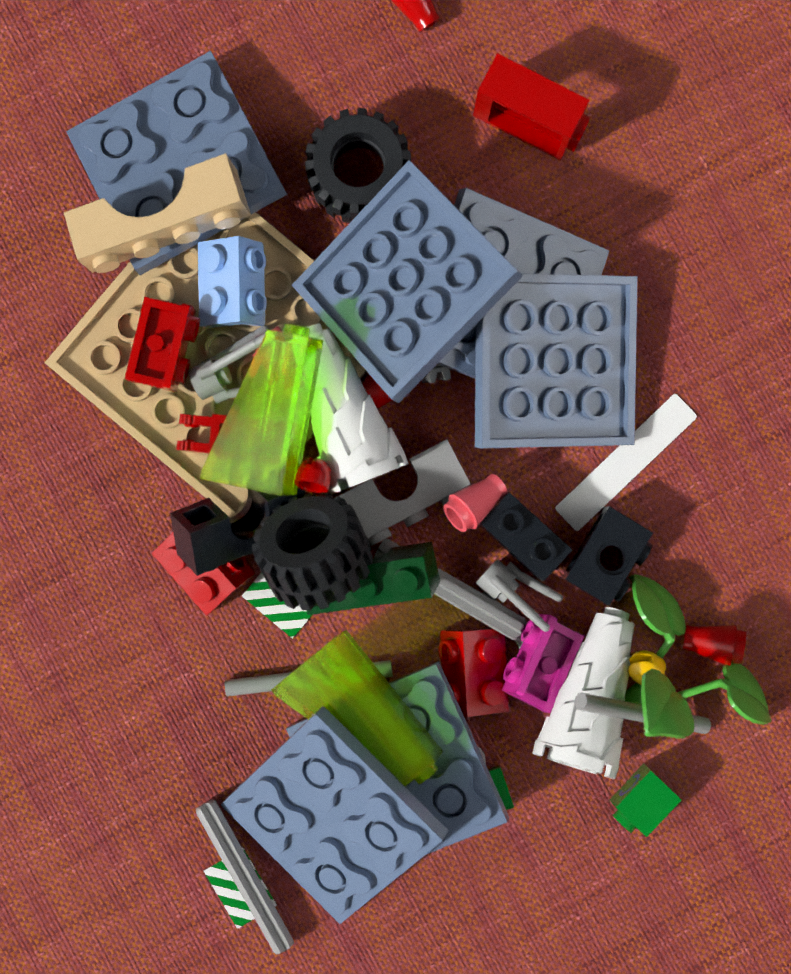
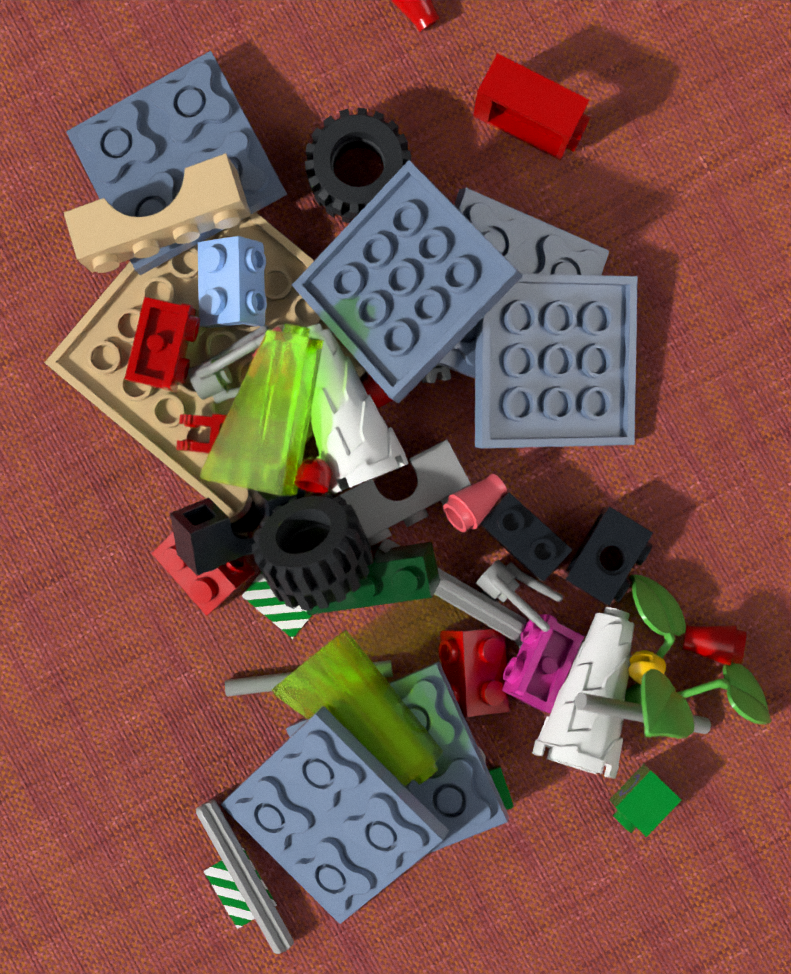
(626, 462): white sticker -> none

